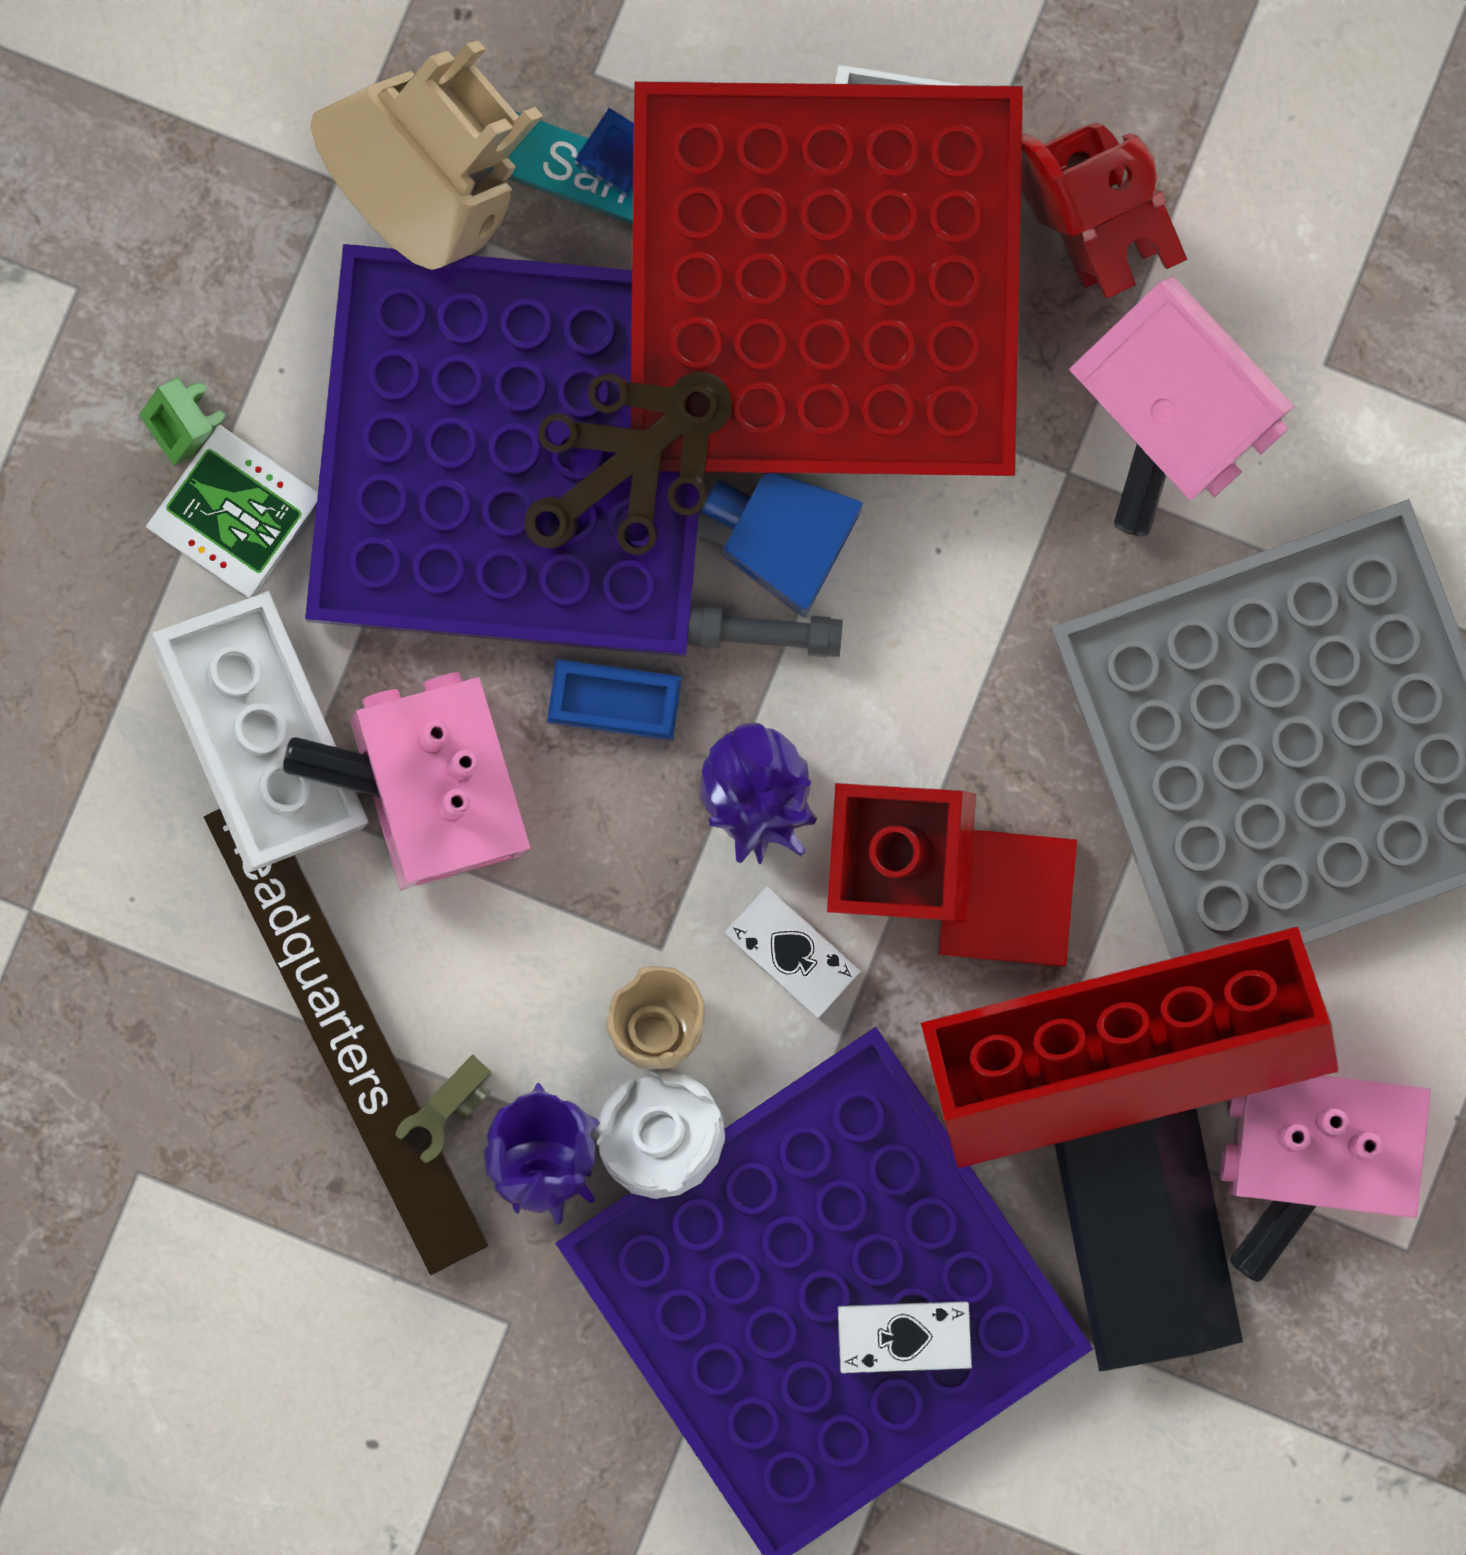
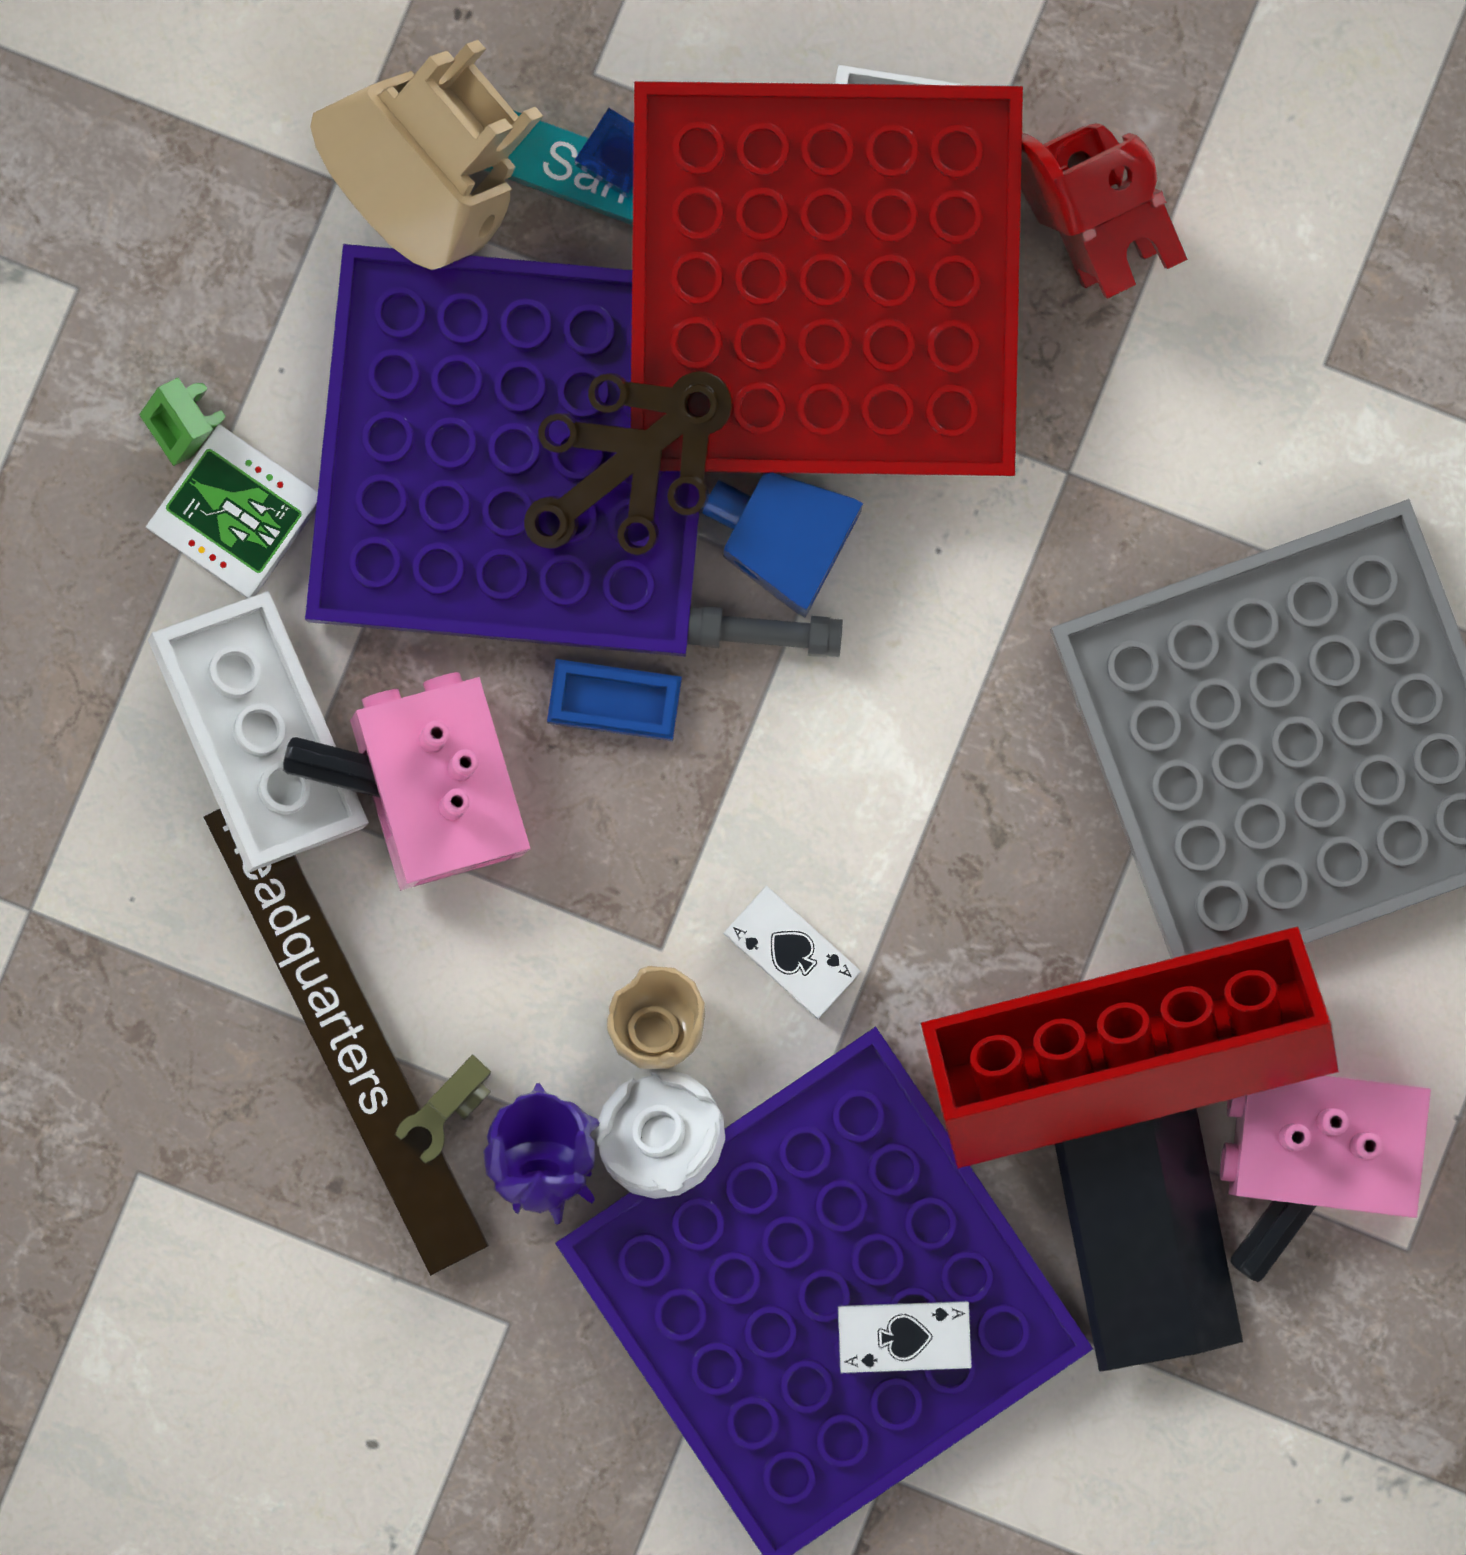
(757, 790): dark purple hair -> none
(901, 852): red brick -> none
(1016, 901): red tile -> none
(1182, 398): bright pink piece -> none

